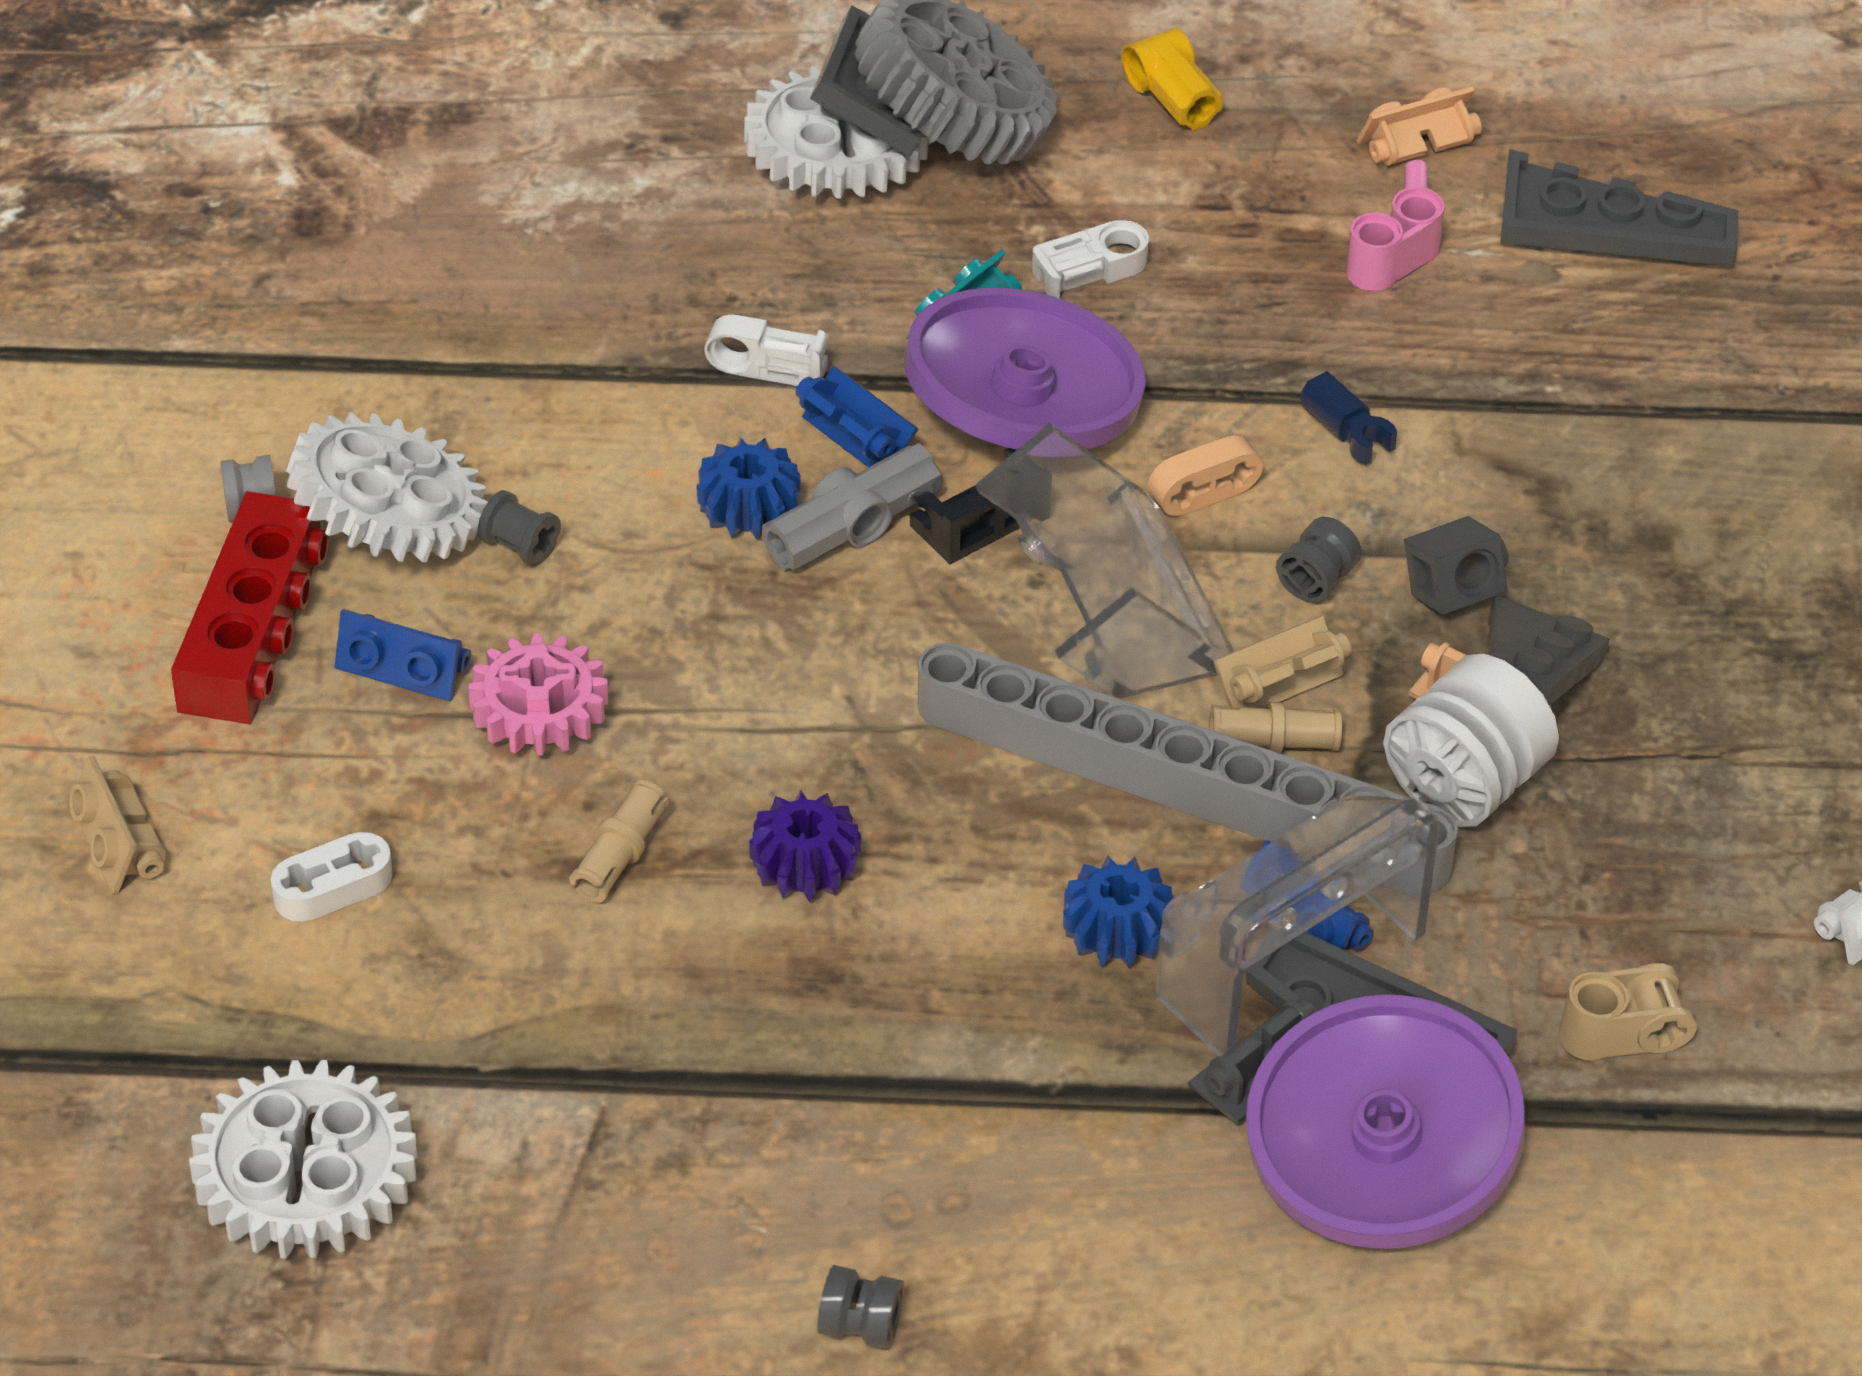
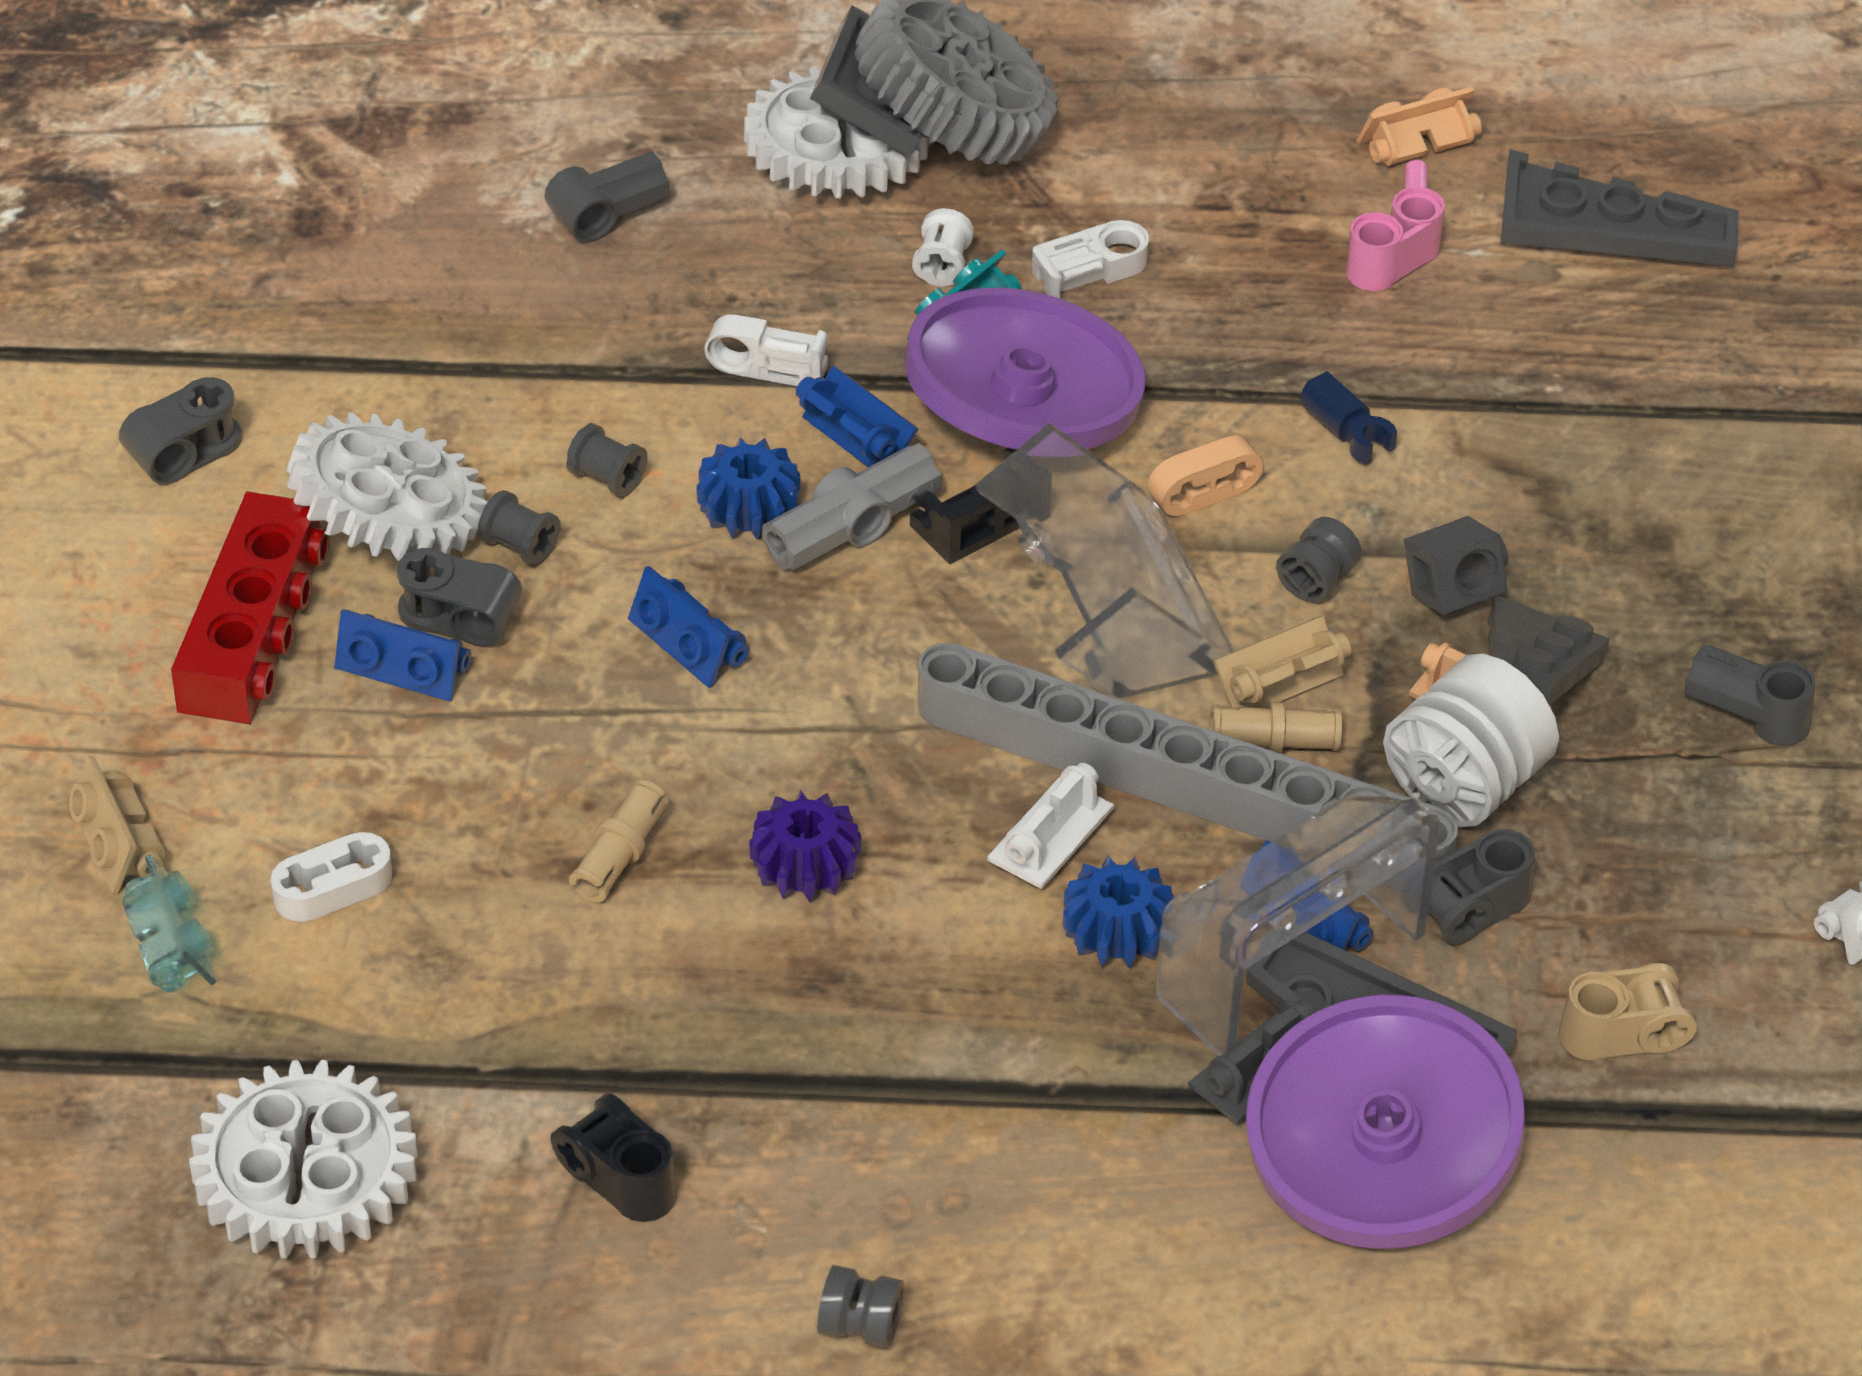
(163, 906): none -> clear light blue hinge
(178, 434): none -> dark grey piece
(246, 477): light grey wheel -> none
(461, 600): none -> dark grey piece
(538, 694): bright pink gear -> none
(593, 201): none -> dark grey piece
(606, 459): none -> dark grey bush
(619, 1159): none -> black piece
(684, 628): none -> blue hinge
(943, 247): none -> white bush
(1053, 827): none -> white hinge
(1168, 70): yellow piece -> none
(1482, 884): none -> dark grey piece
(1772, 695): none -> dark grey piece

